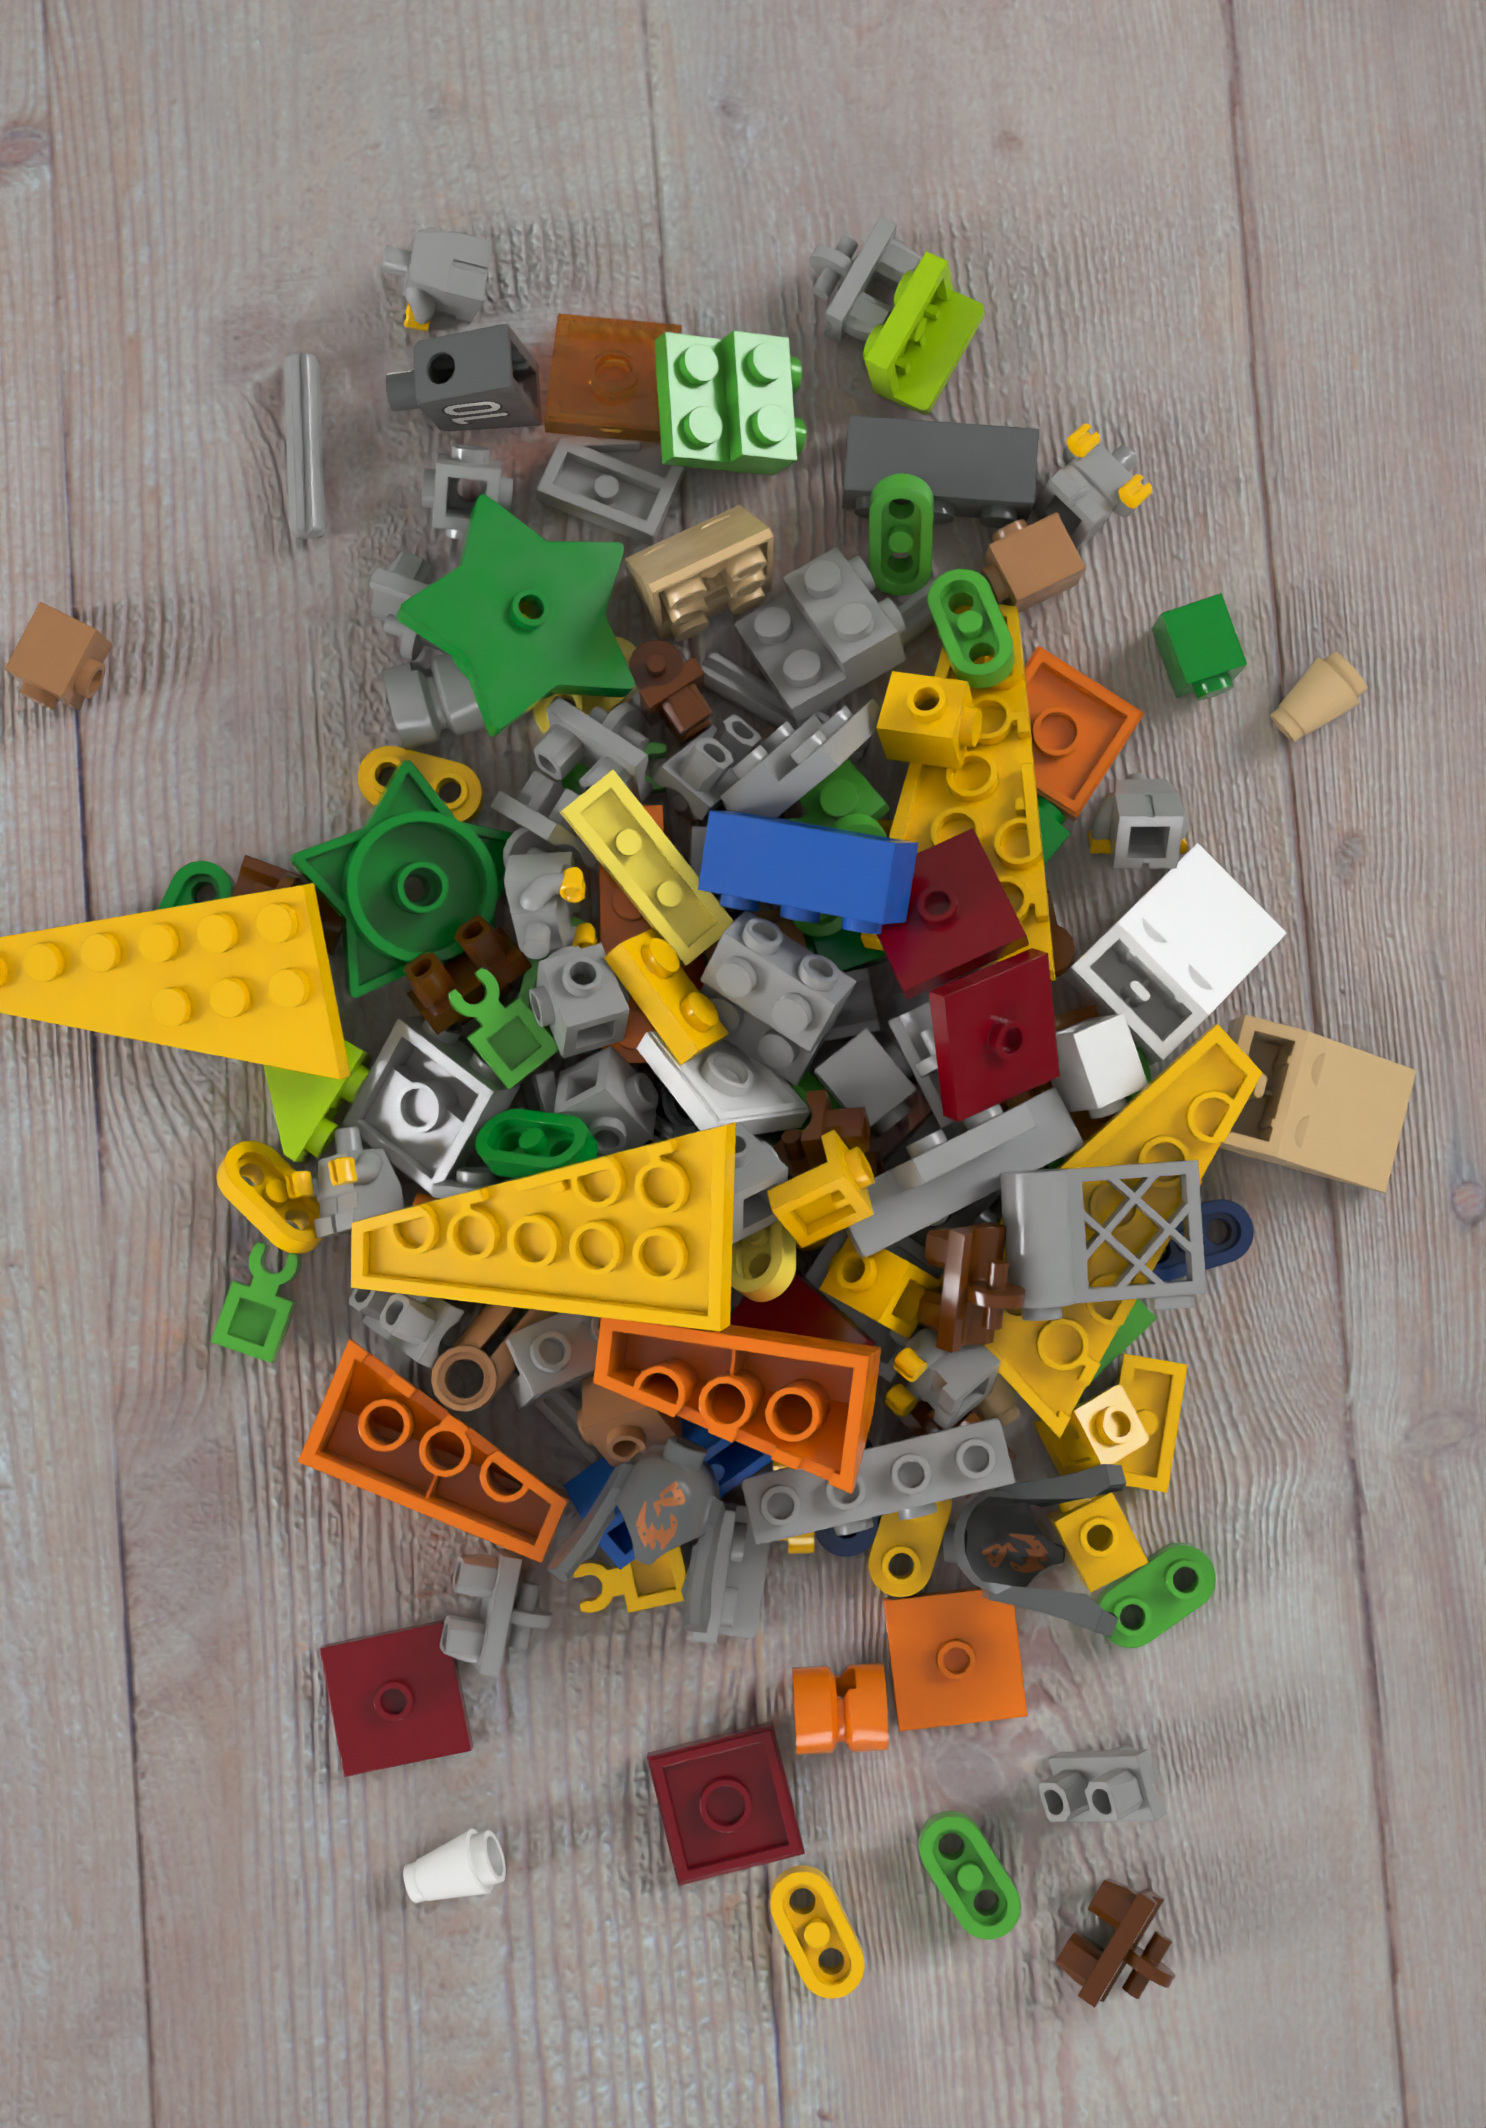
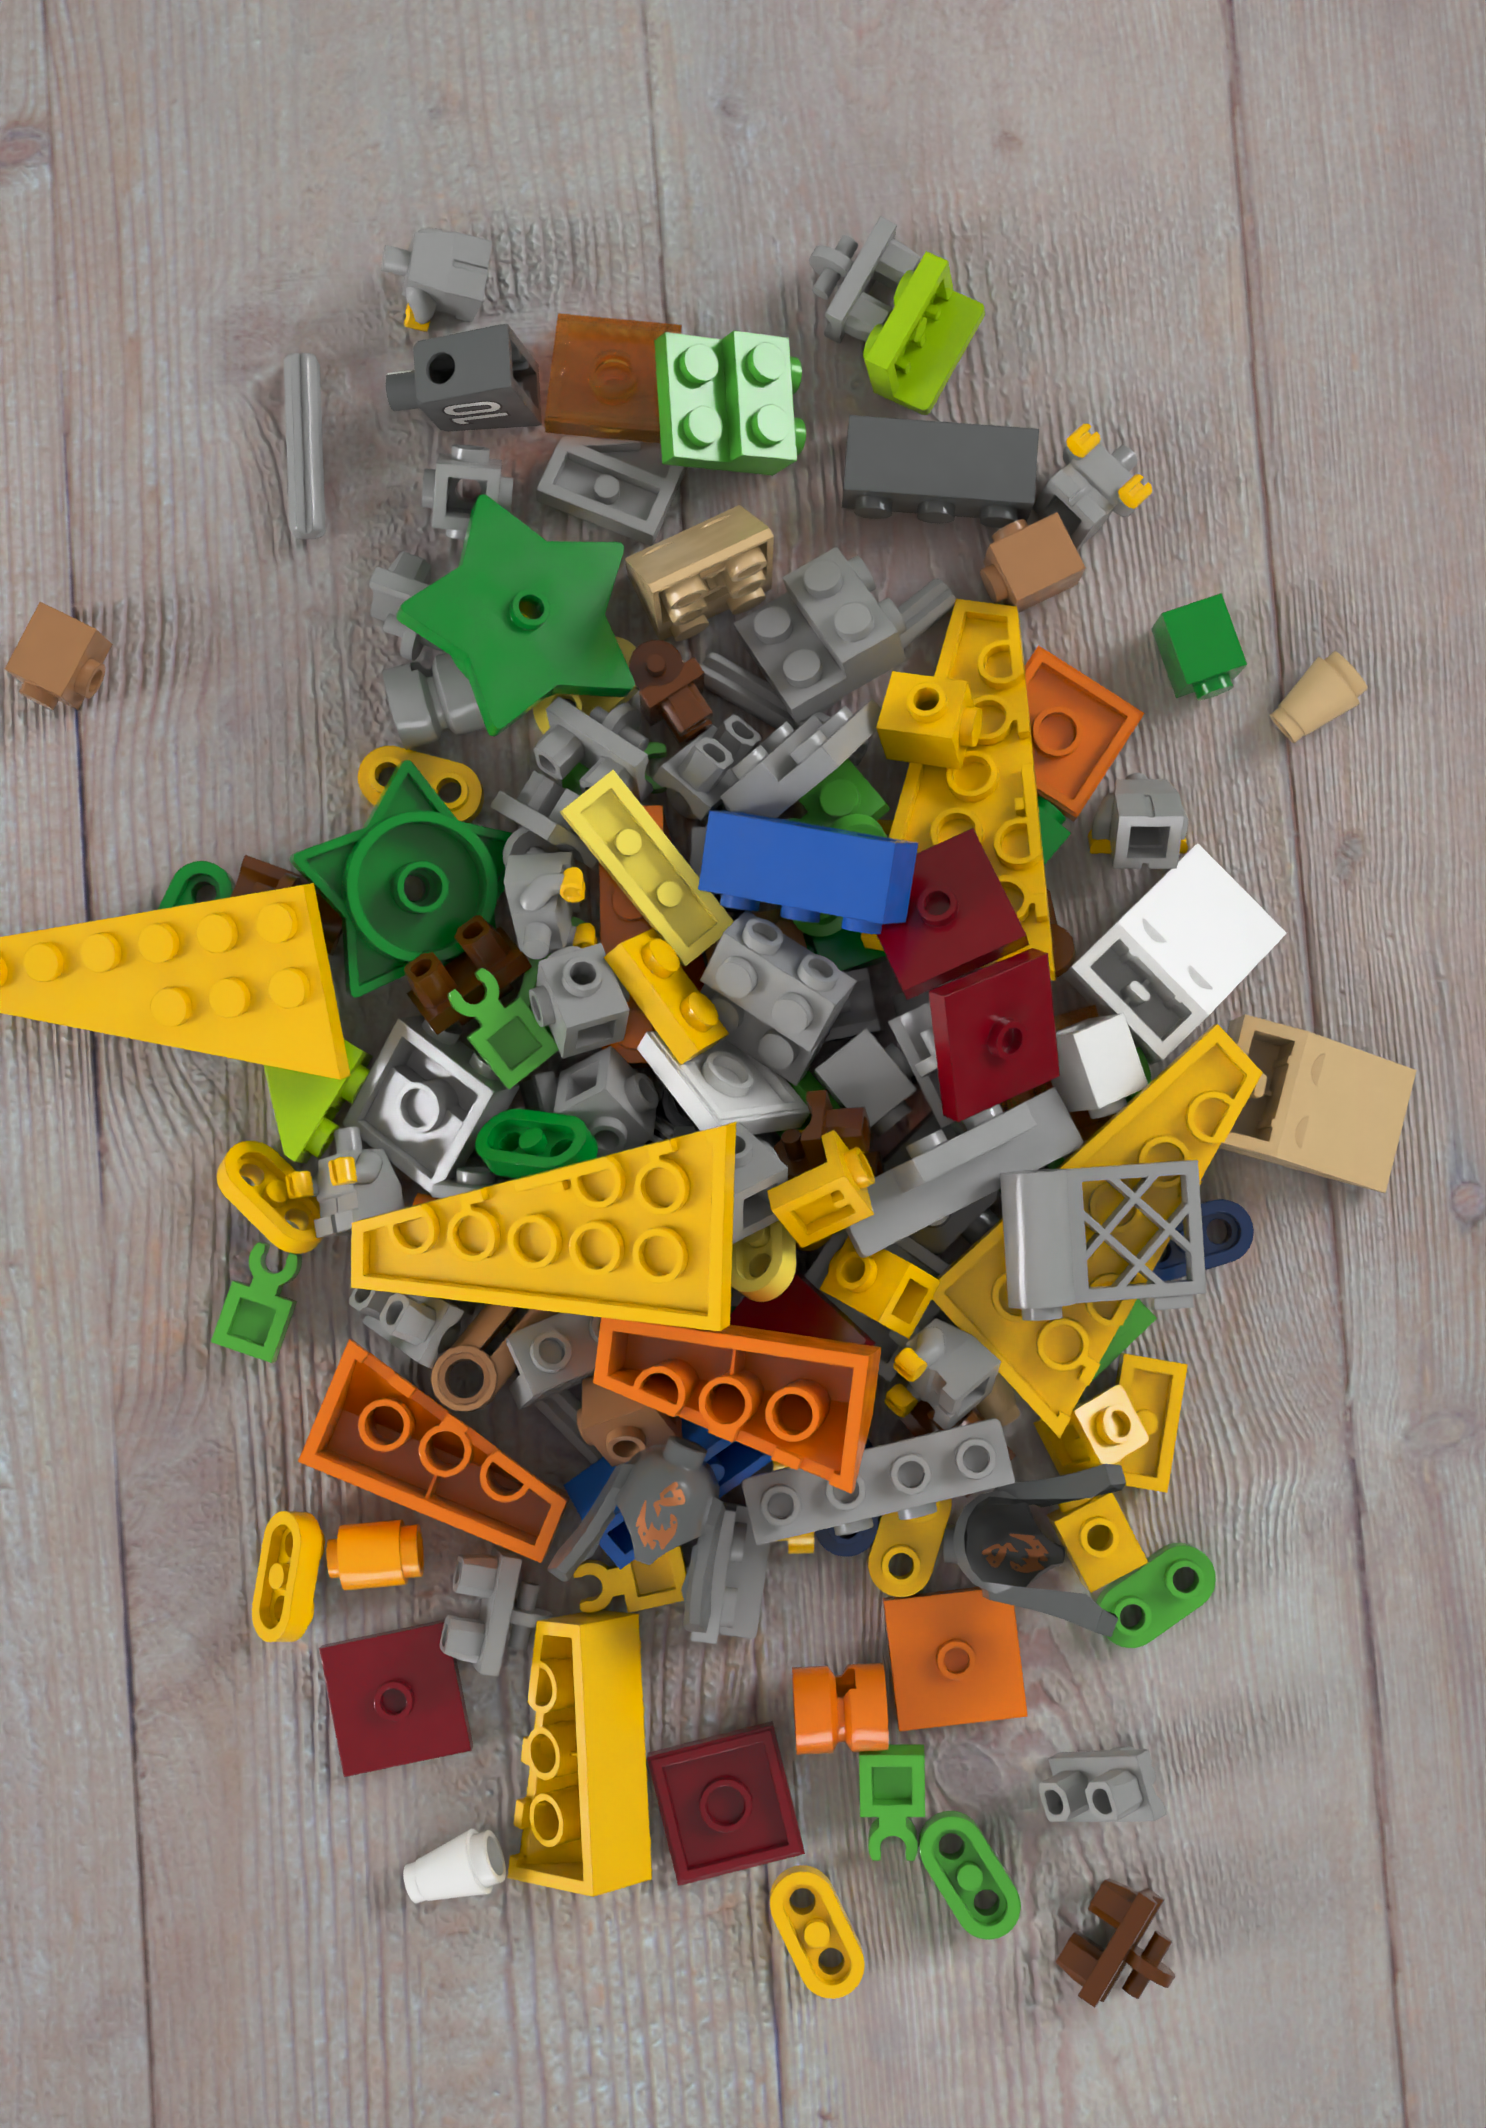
(287, 1576): none -> yellow plate
(375, 1554): none -> light orange brick
(586, 1758): none -> yellow wedge
(892, 1791): none -> bright green plate
(901, 530): bright green plate -> none
(973, 632): bright green plate -> none
(973, 1285): reddish brown hips -> none

